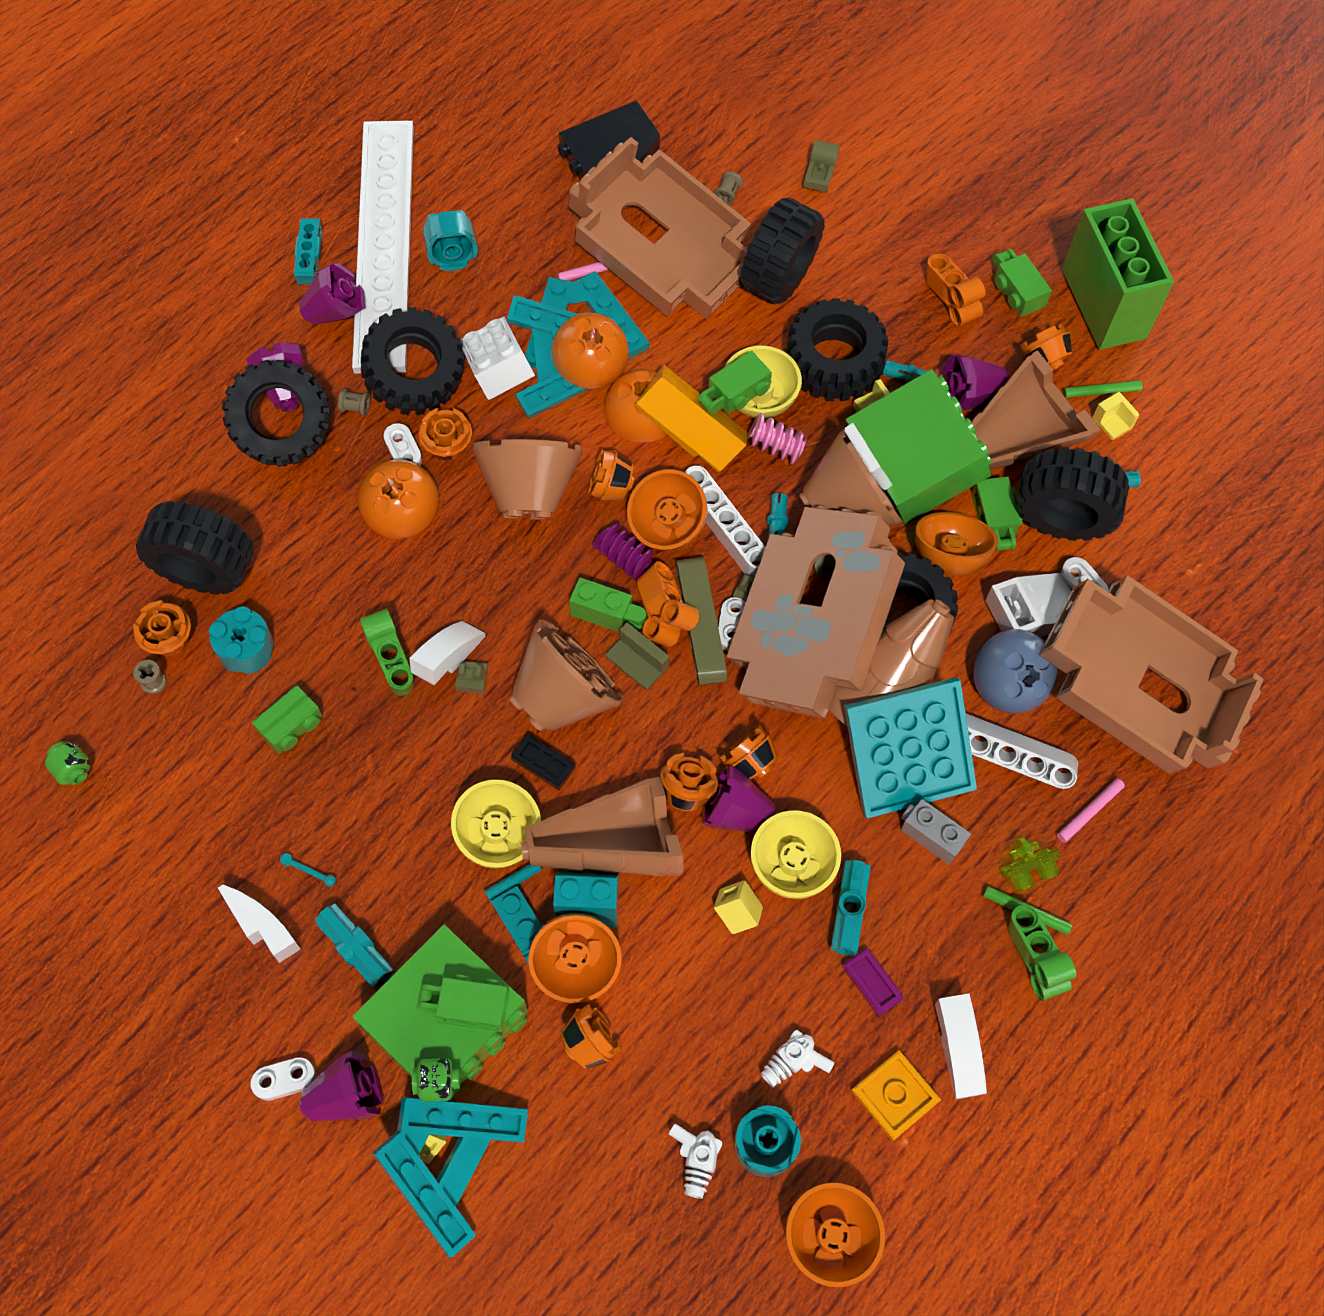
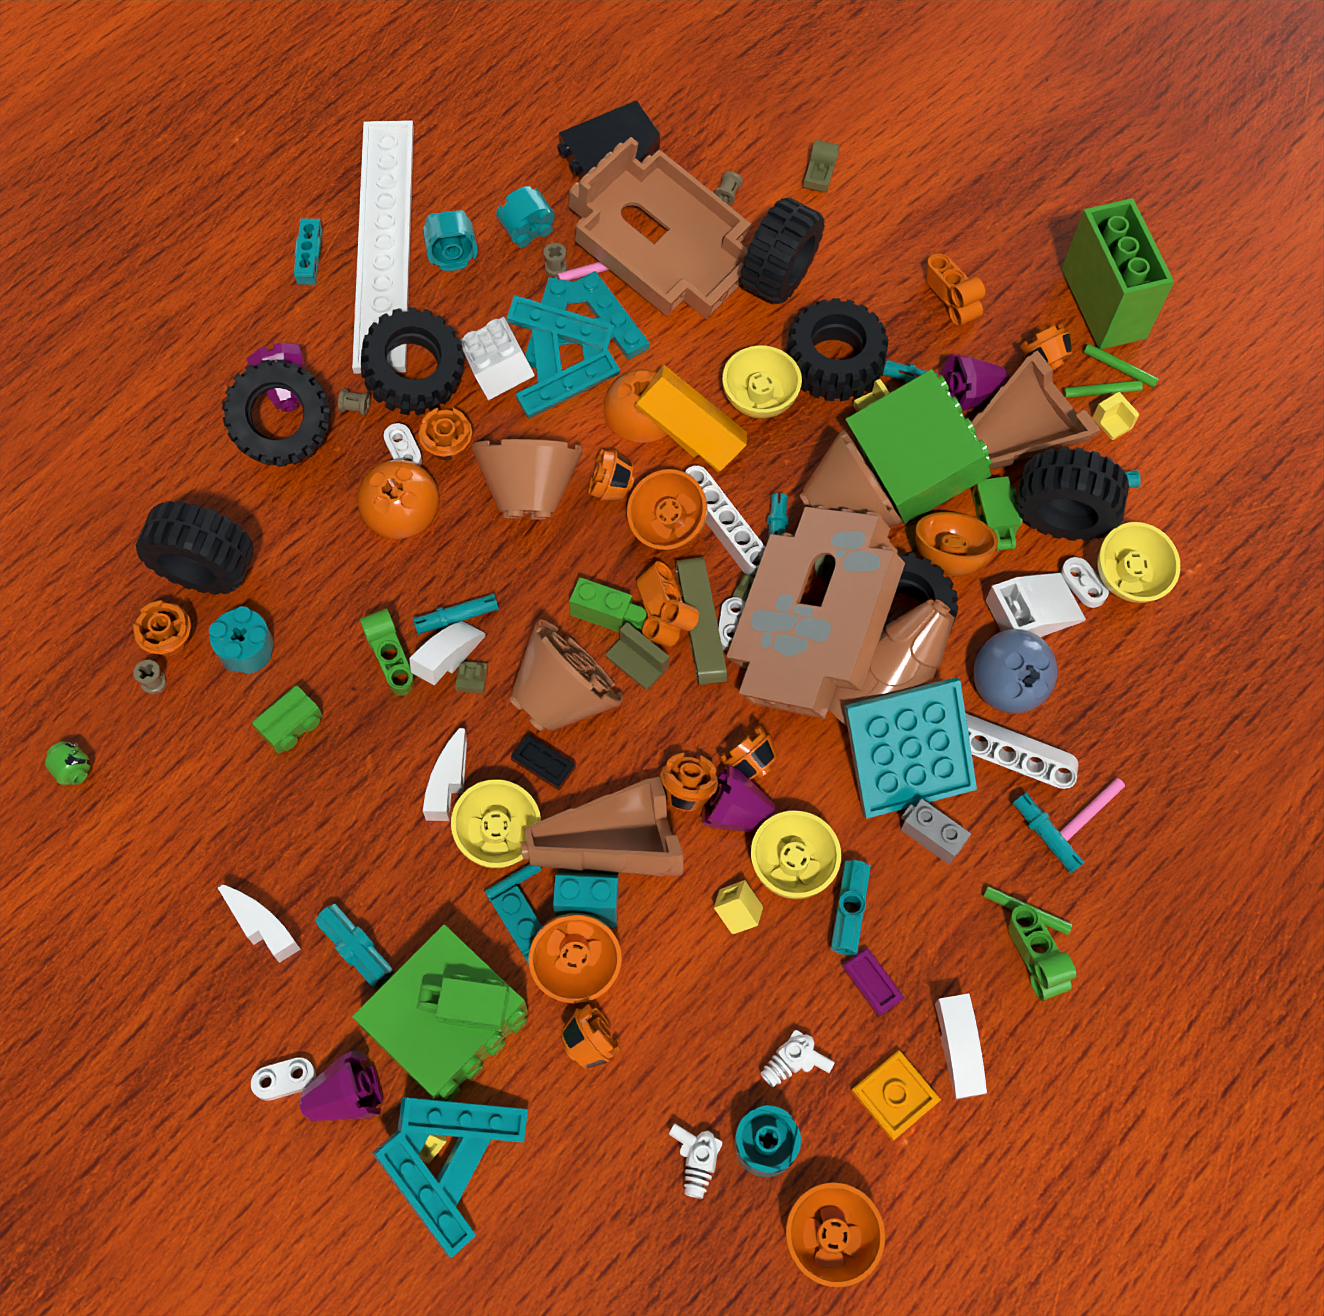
(287, 860): teal hinge -> none
(332, 296): magenta cone -> none
(435, 1079): bright green head -> none
(446, 778): none -> white slope
(455, 614): none -> teal pin
(526, 216): none -> teal brick
(555, 255): none -> dark tan bush
(590, 363): orange piece -> none
(623, 551): magenta piece -> none
(736, 384): bright green brick -> none
(777, 438): bright pink piece -> none
(868, 456): white tile -> none
(1020, 282): bright green brick -> none
(1042, 860): clear neon green hips -> none
(1050, 835): none -> teal pin
(1109, 643): nougat panel -> none
(1121, 365): none -> bright green bar
(1150, 561): none -> light yellow piece

